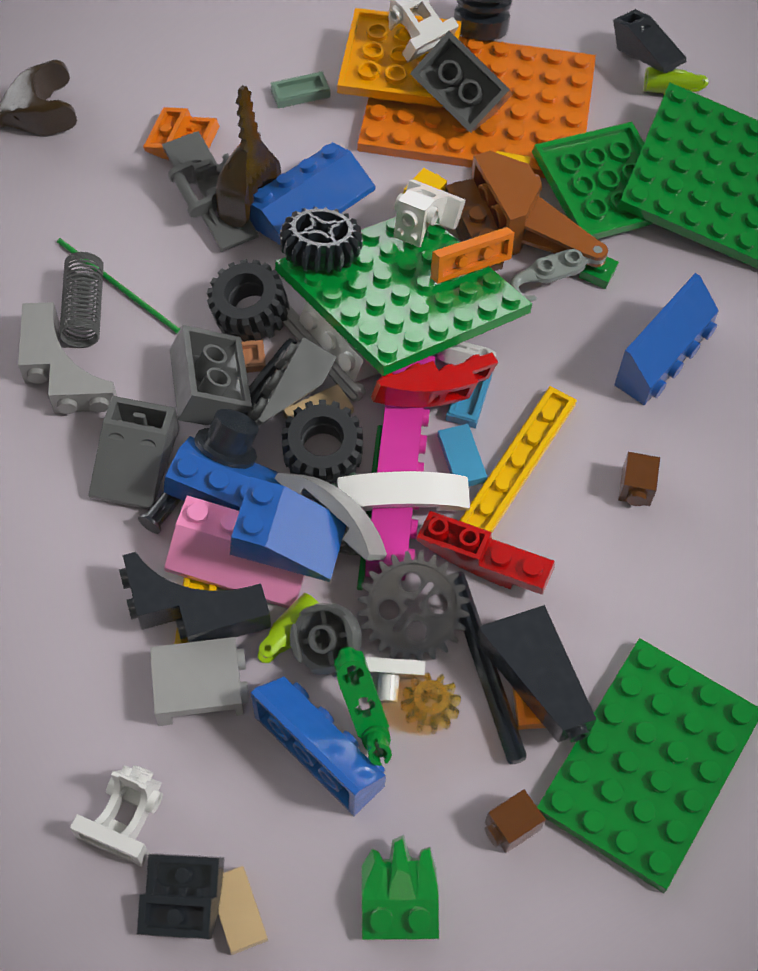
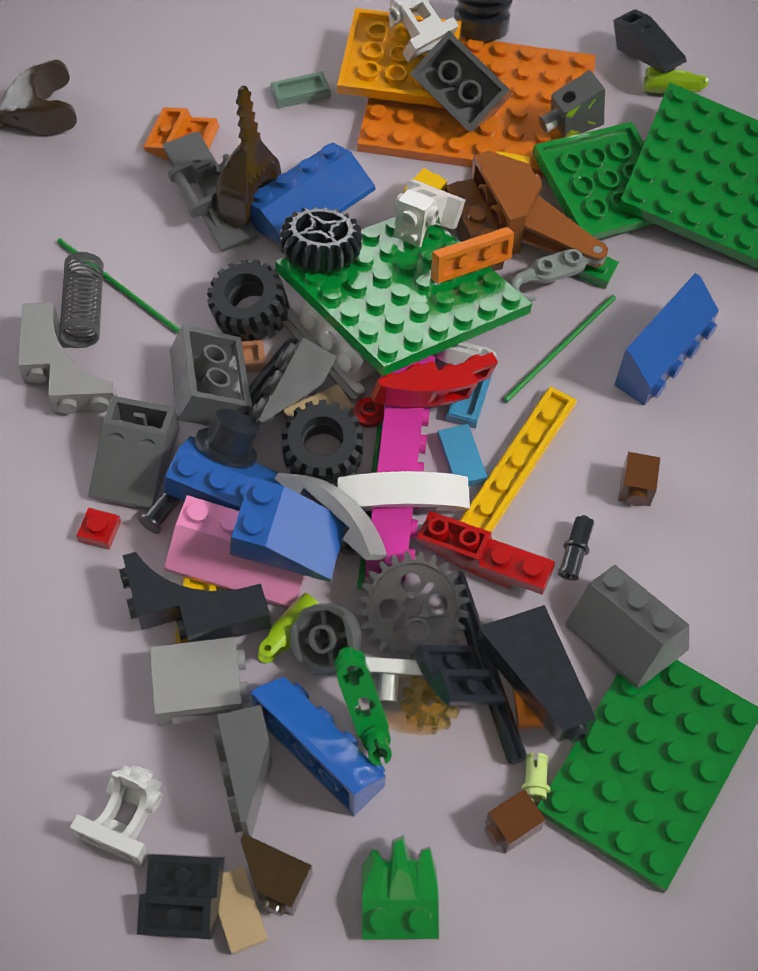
(98, 528): none -> red plate
(246, 748): none -> dark grey slope
(276, 876): none -> dark brown slope
(368, 419): none -> red plate
(458, 675): none -> black slope
(536, 777): none -> yellowish green pin
(556, 351): none -> green axle
(576, 107): none -> dark grey torso
(576, 548): none -> black axle
(628, 627): none -> dark grey slope

